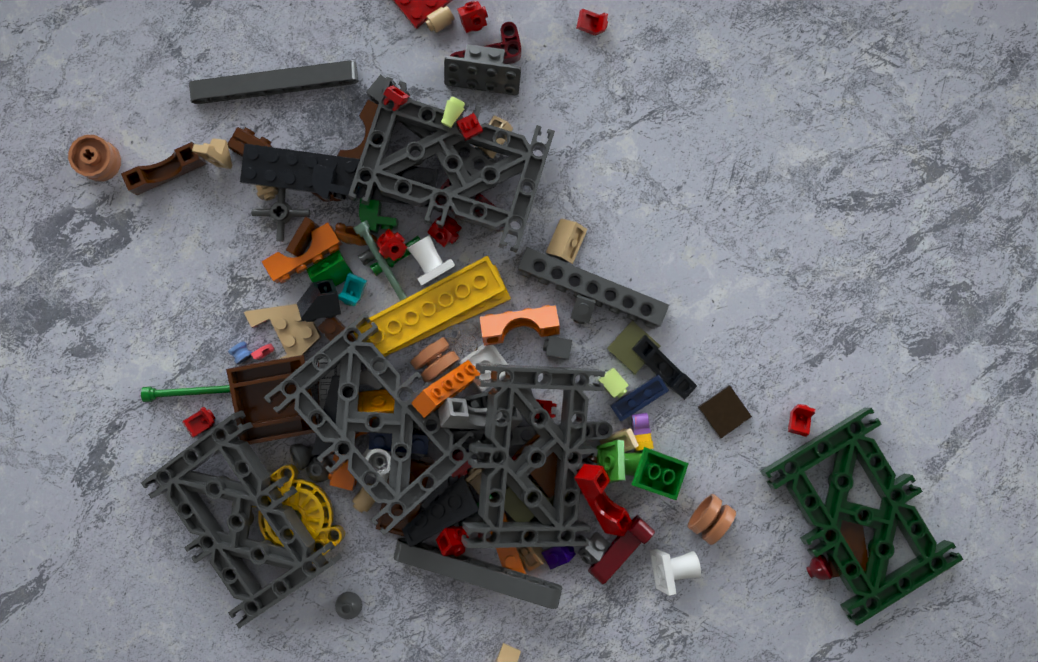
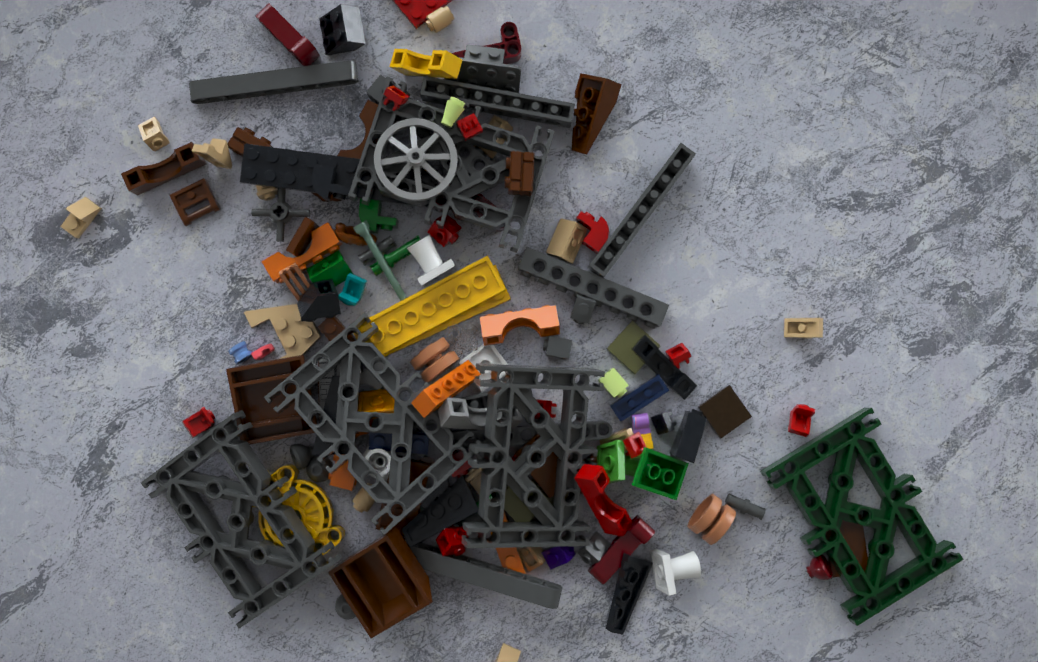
(80, 216): none -> tan slope
(94, 158): nougat wheel -> none
(149, 394): green piece -> none
(153, 134): none -> tan bracket
(192, 196): none -> reddish brown plate
(287, 35): none -> dark red beam
(288, 270): none -> nougat tile
(342, 30): none -> black slope
(383, 583): none -> reddish brown slope
(391, 245): red brick -> none
(415, 164): none -> light grey wheel
(439, 65): none -> yellow arch
(472, 16): red brick -> none
(499, 101): none -> dark grey brick
(520, 173): none -> reddish brown brick
(592, 22): red bracket -> none
(595, 102): none -> reddish brown wedge
(598, 231): none -> red brick
(628, 587): none -> black wing
(634, 445): none -> red tile
(641, 210): none -> dark grey brick
(663, 423): none -> black tile
(678, 354): none -> red tile
(689, 436): none -> black slope
(745, 506): none -> dark grey pin
(803, 327): none -> tan slope

